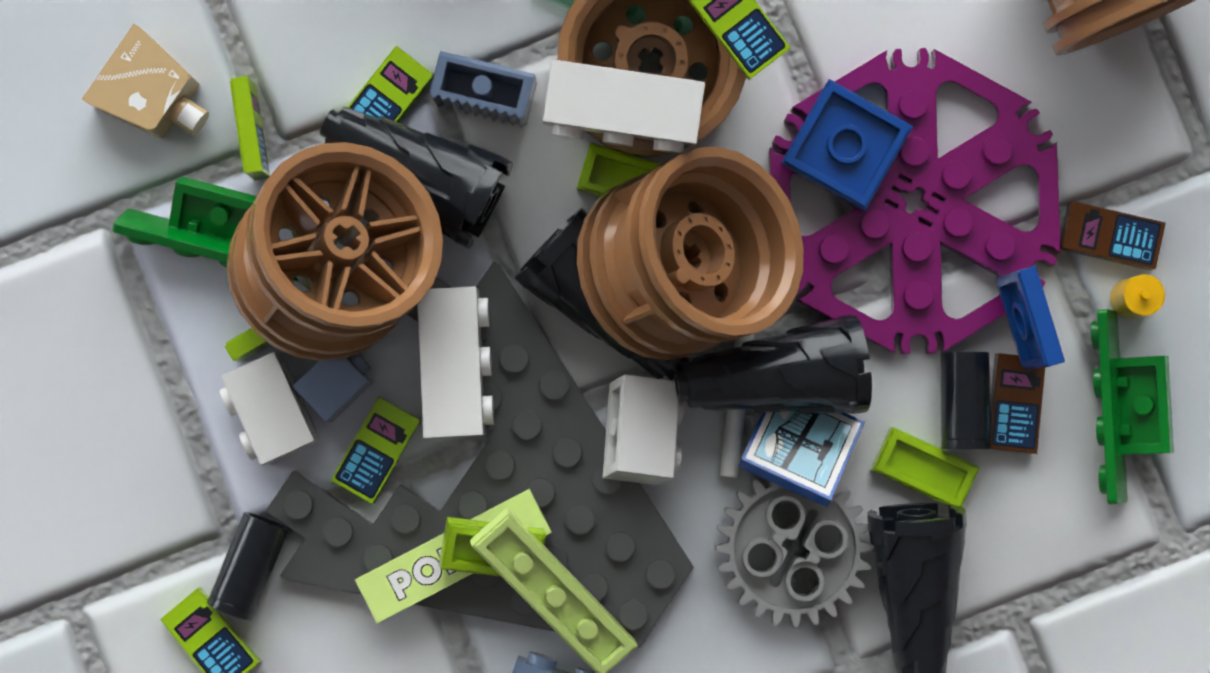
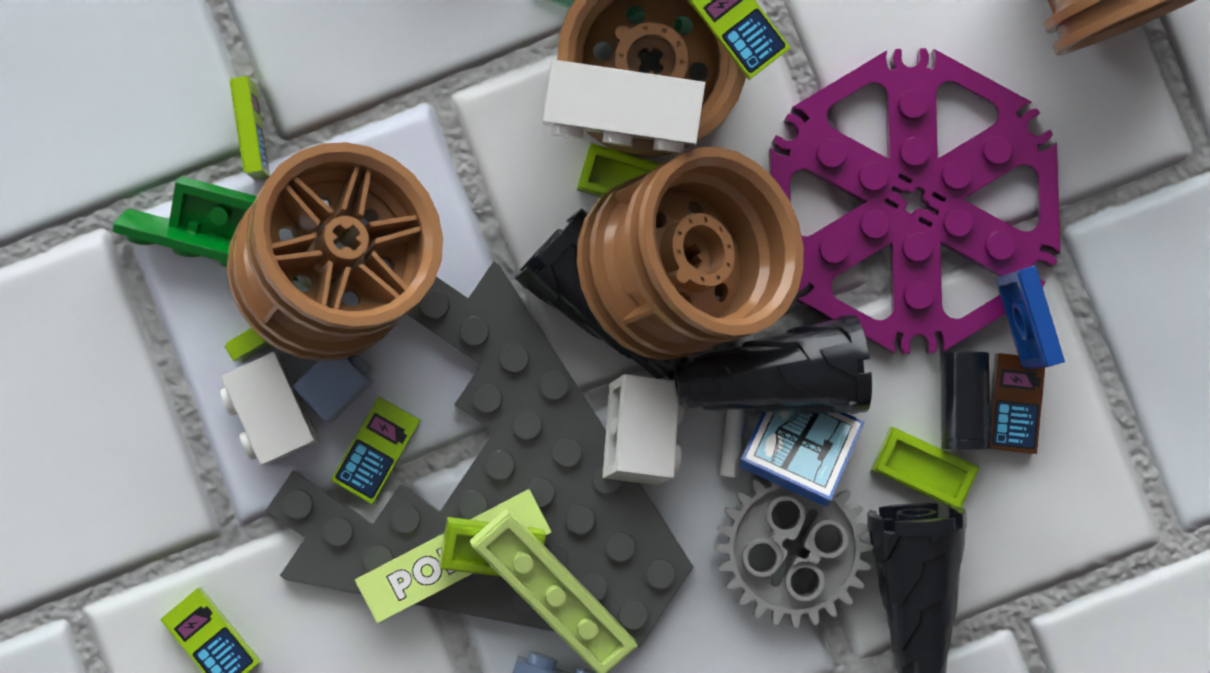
(146, 88): tan torso -> none
(247, 566): black pin -> none
(393, 87): tile -> none
(454, 362): white brick -> none
(456, 176): black cone -> none
(483, 88): sand blue brick -> none
(846, 145): blue tile -> none
(1112, 235): tile -> none
(1133, 406): green bracket -> none
(1137, 296): yellow piece -> none

